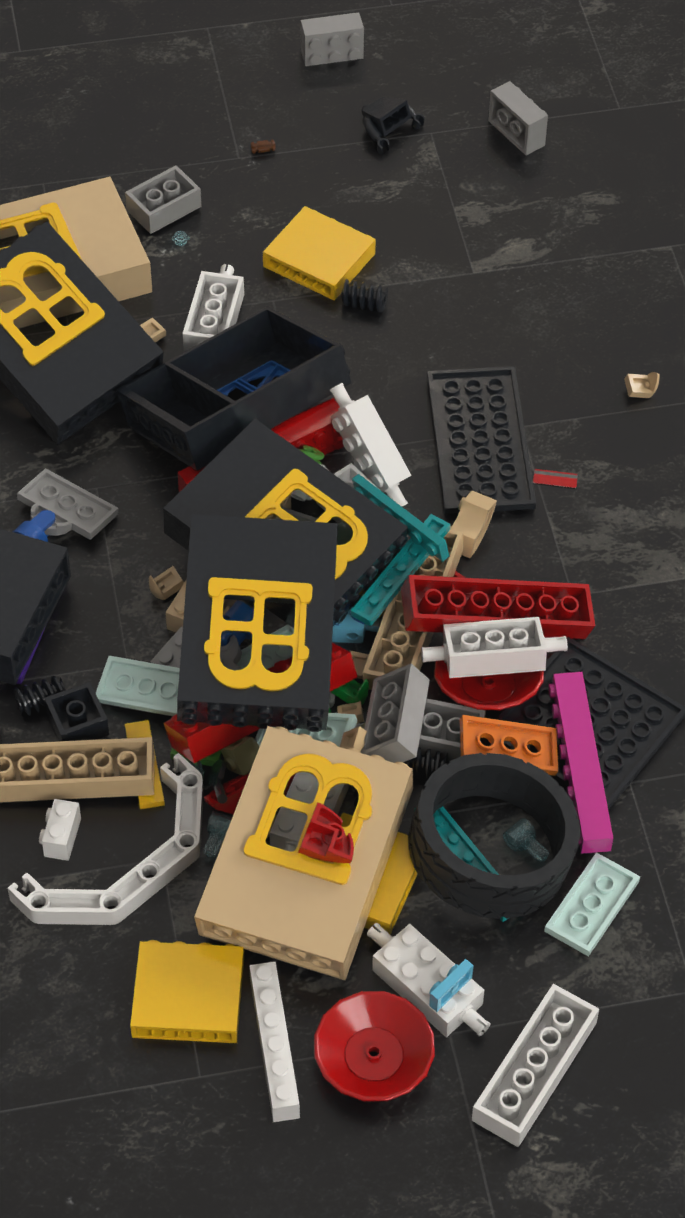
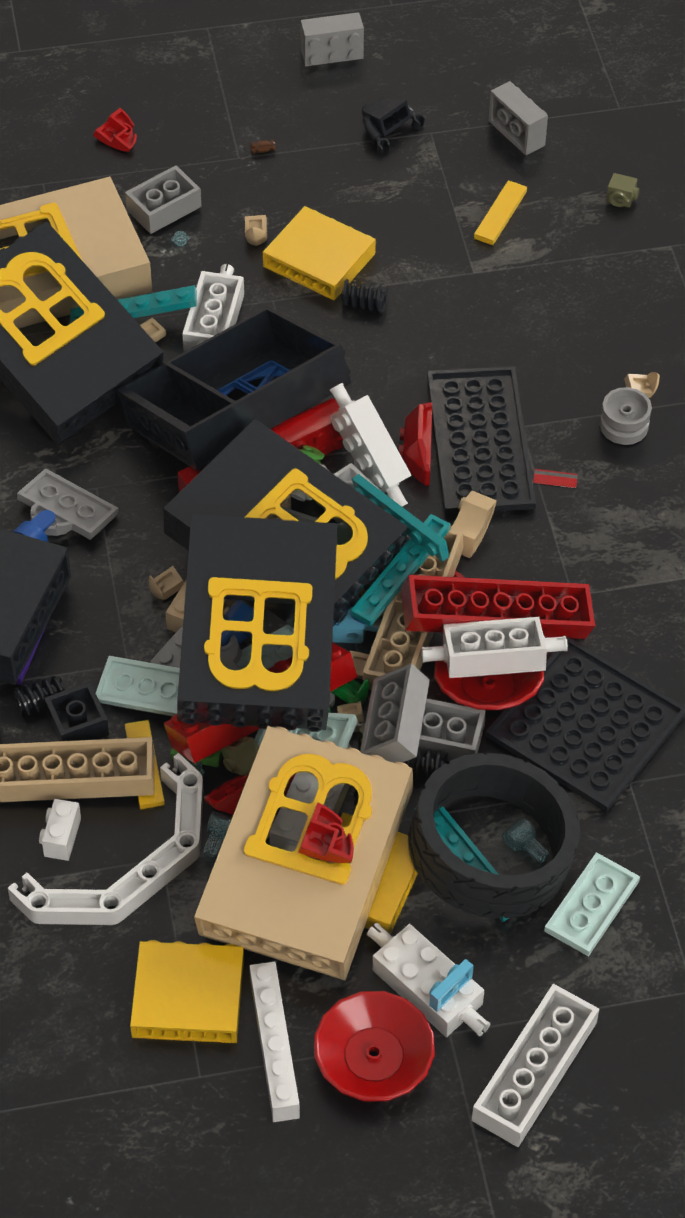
(117, 131): none -> red brick
(153, 303): none -> teal plate
(214, 780): black piece -> none
(256, 229): none -> tan plate
(353, 738): tan plate -> none
(417, 442): none -> red wedge
(500, 212): none -> yellow tile
(519, 735): orange plate -> none
(581, 761): dark pink brick -> none
(622, 190): none -> olive brick
(625, 415): none -> light grey wheel

